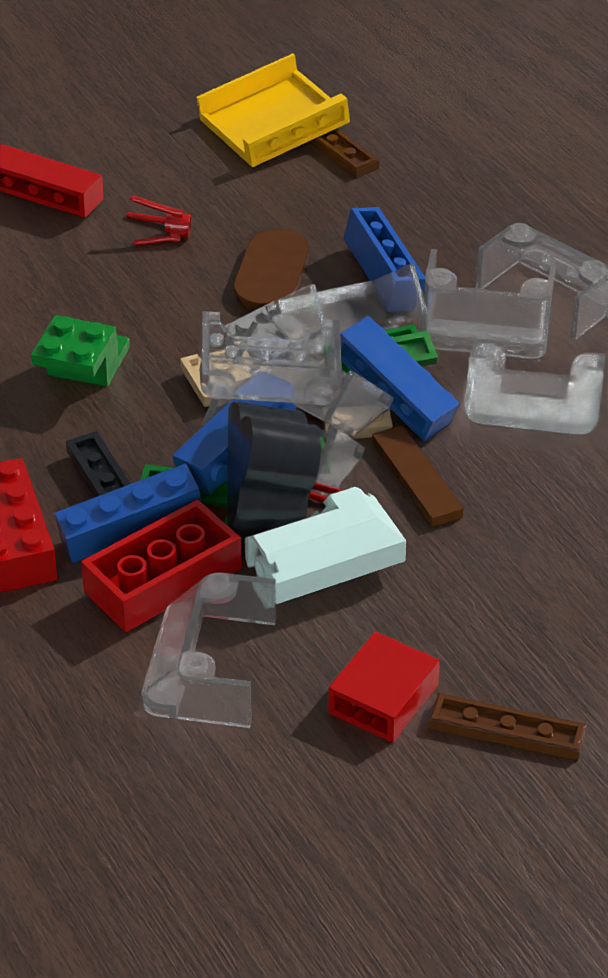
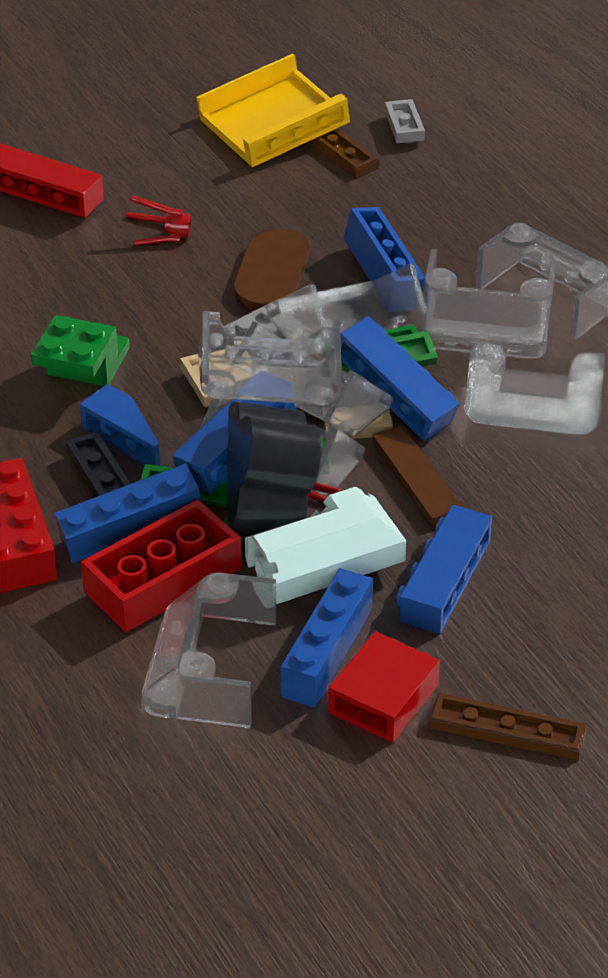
(120, 424): none -> blue slope
(326, 638): none -> blue brick
(404, 121): none -> light grey plate
(444, 569): none -> blue brick

